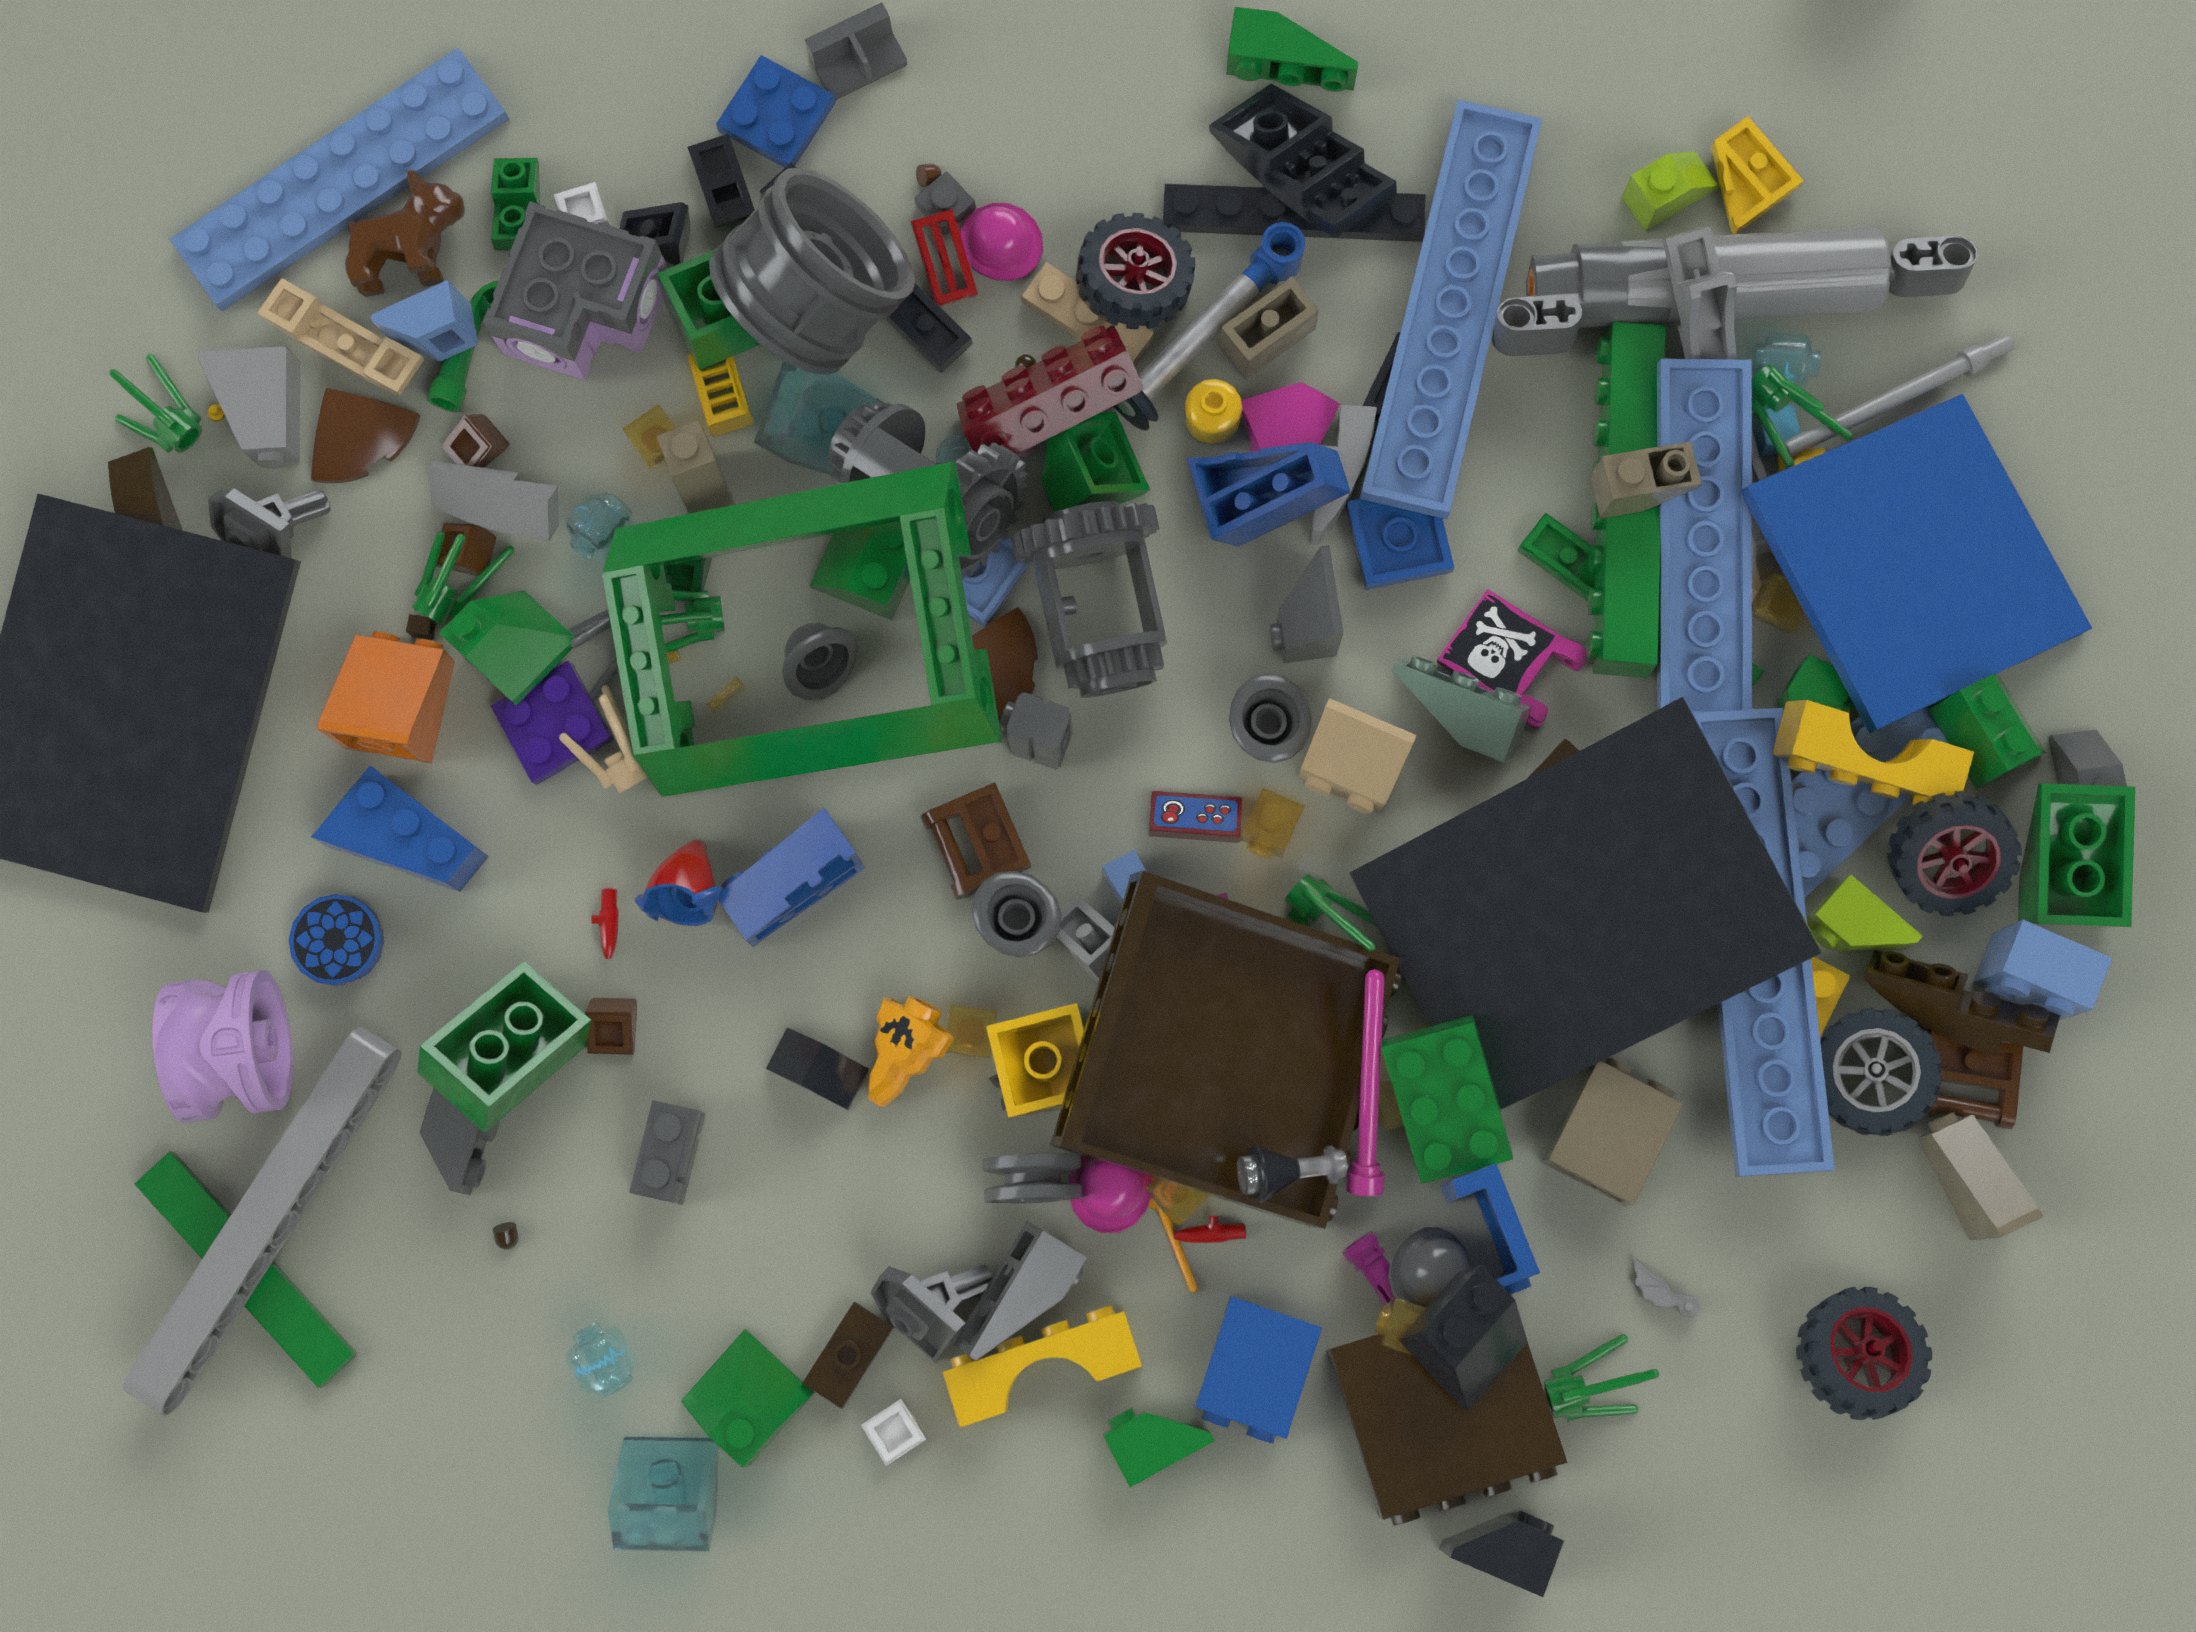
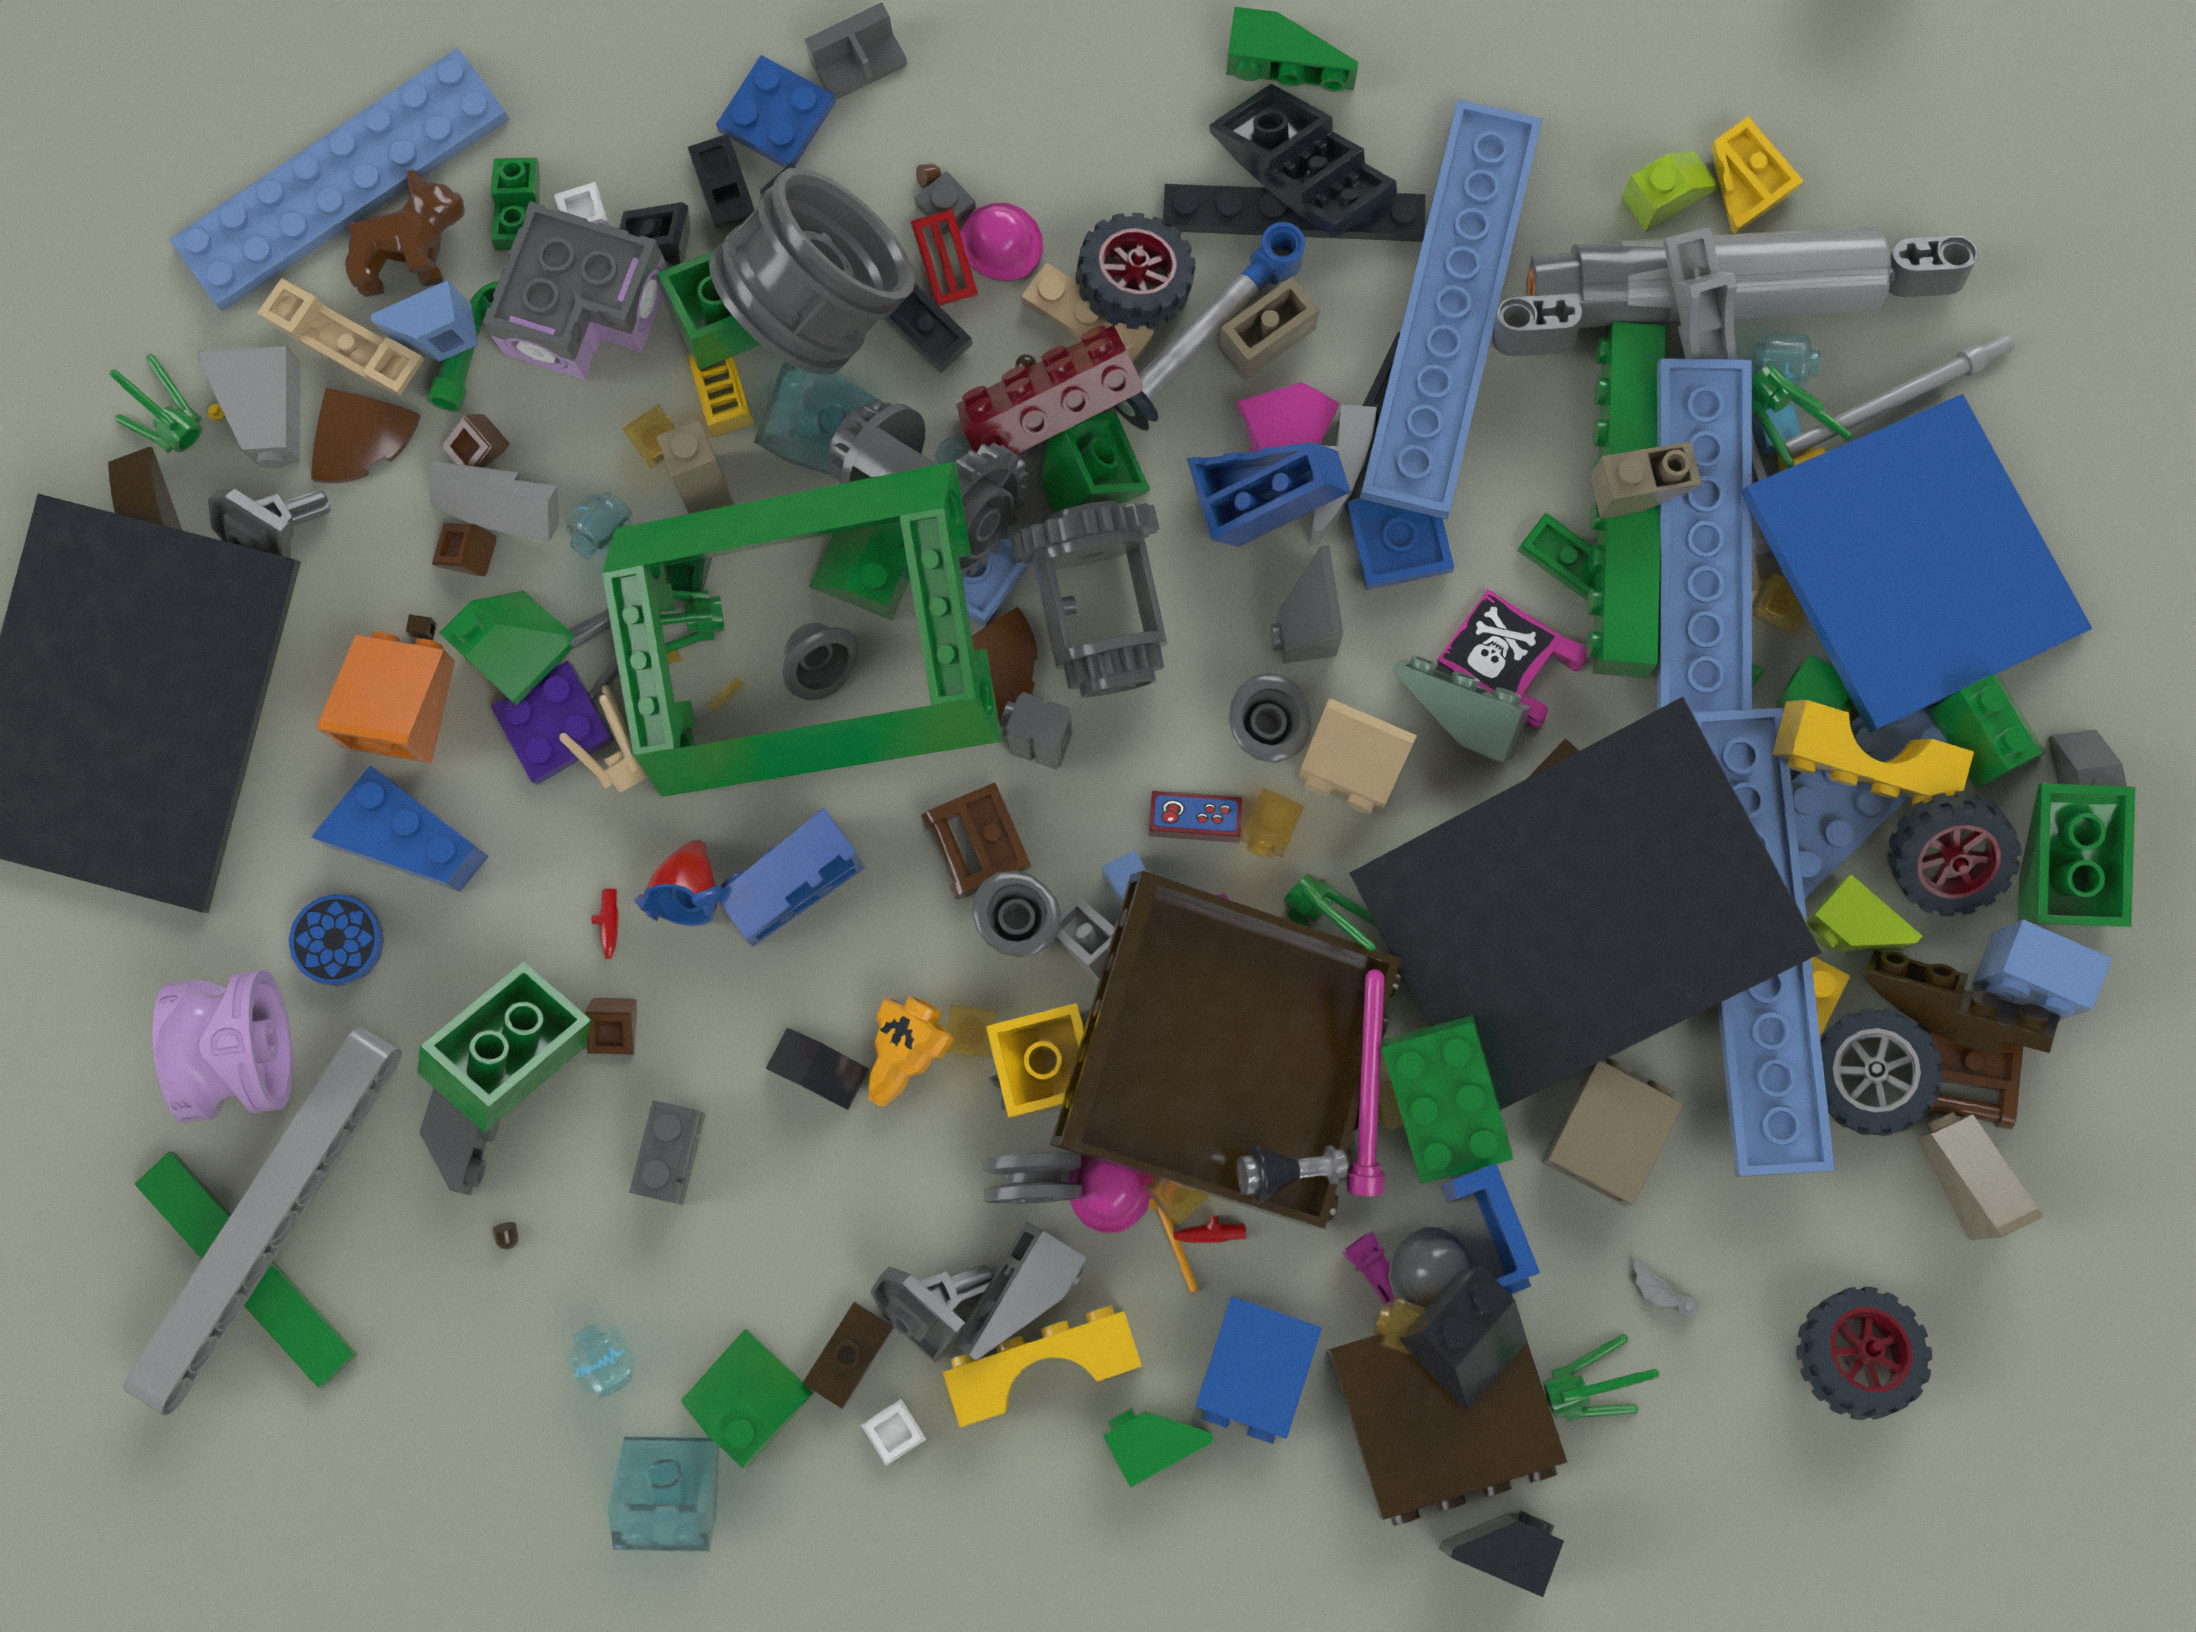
(434, 596): green plant -> none
(1213, 411): yellow head -> none

